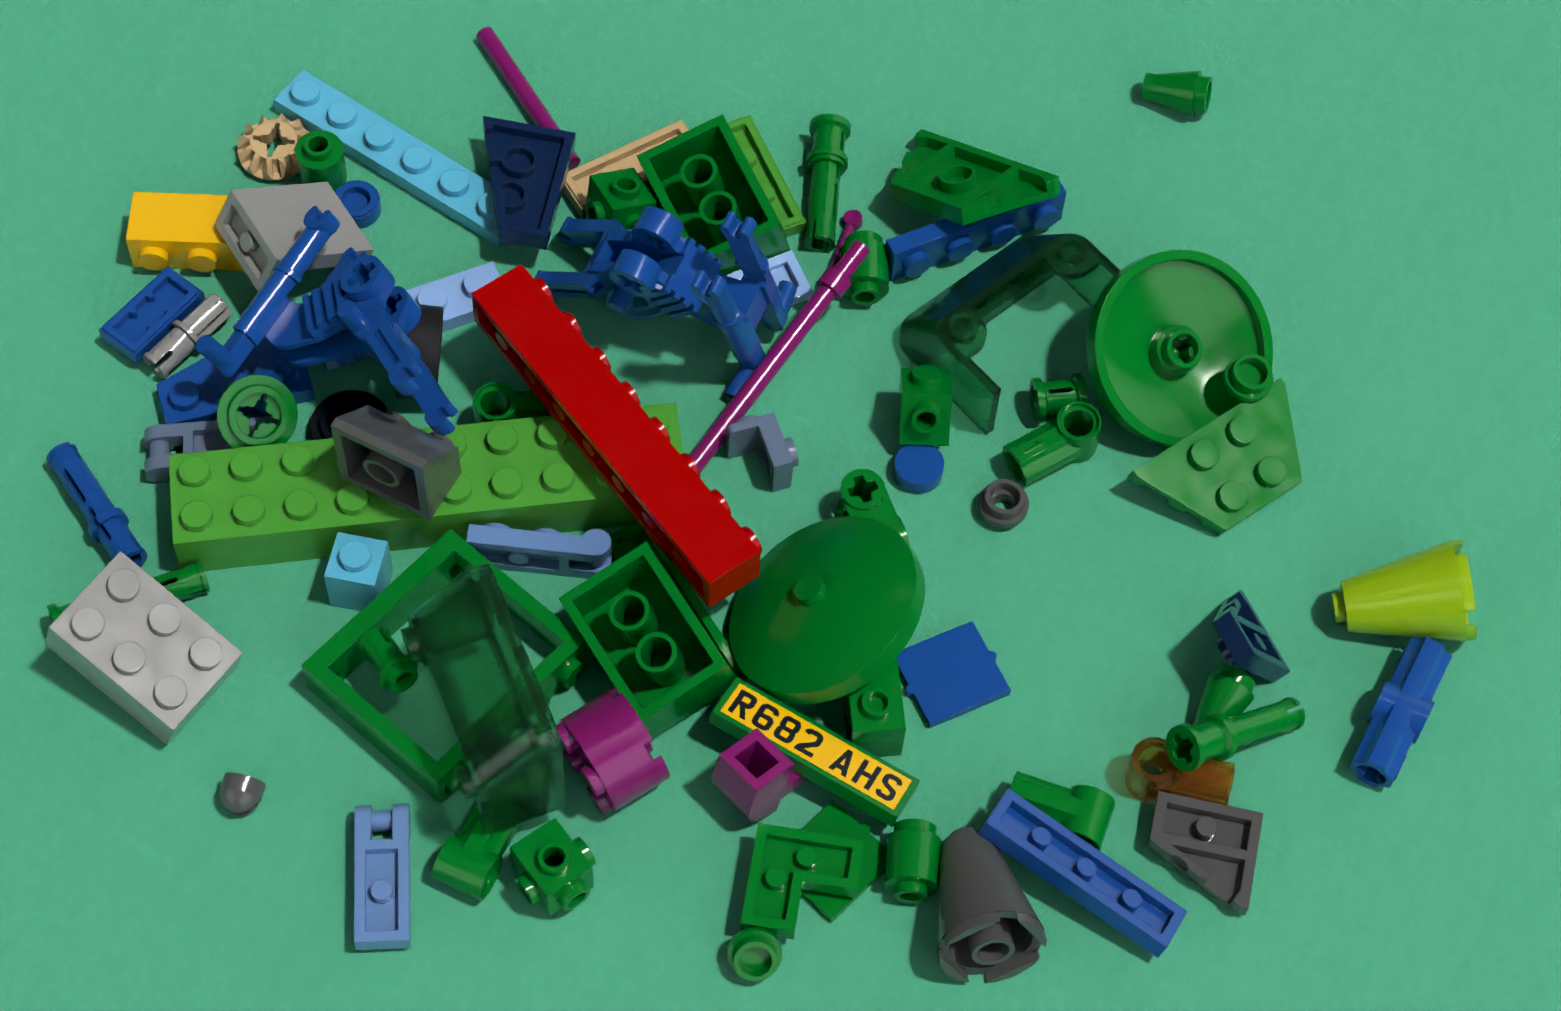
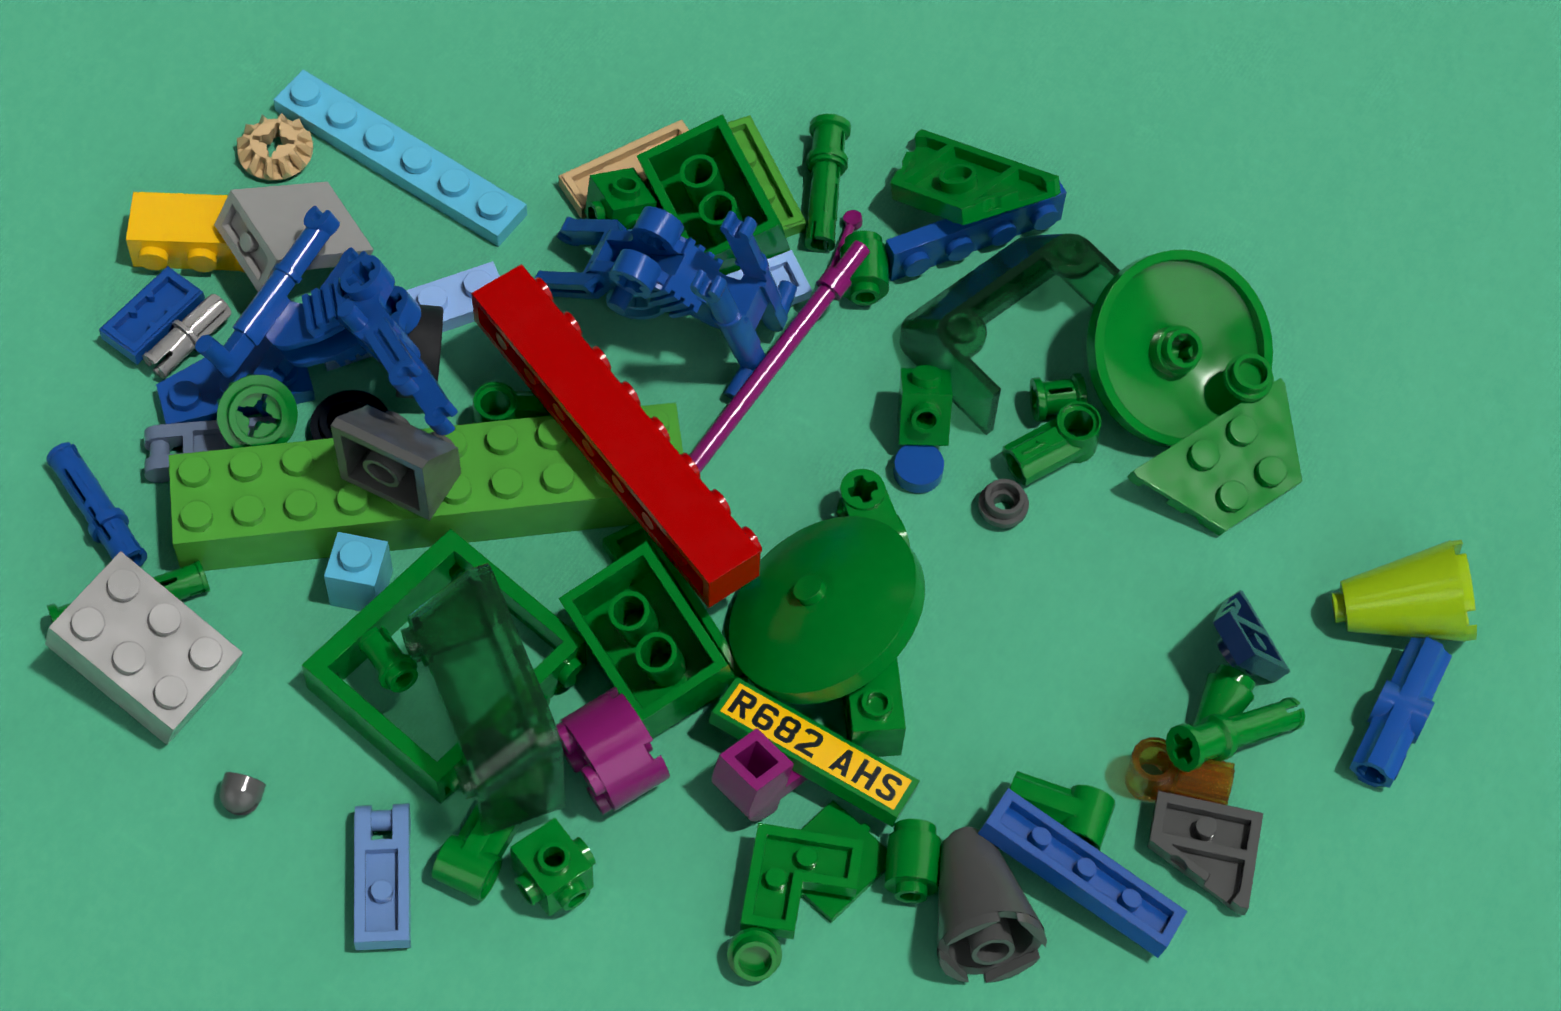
(321, 159): green brick -> none
(361, 202): blue tile -> none
(518, 83): magenta bar -> none
(526, 178): dark blue wing -> none
(542, 550): medium blue plate -> none
(765, 437): sand blue bracket -> none
(951, 674): blue piece -> none
(1180, 91): green cone -> none

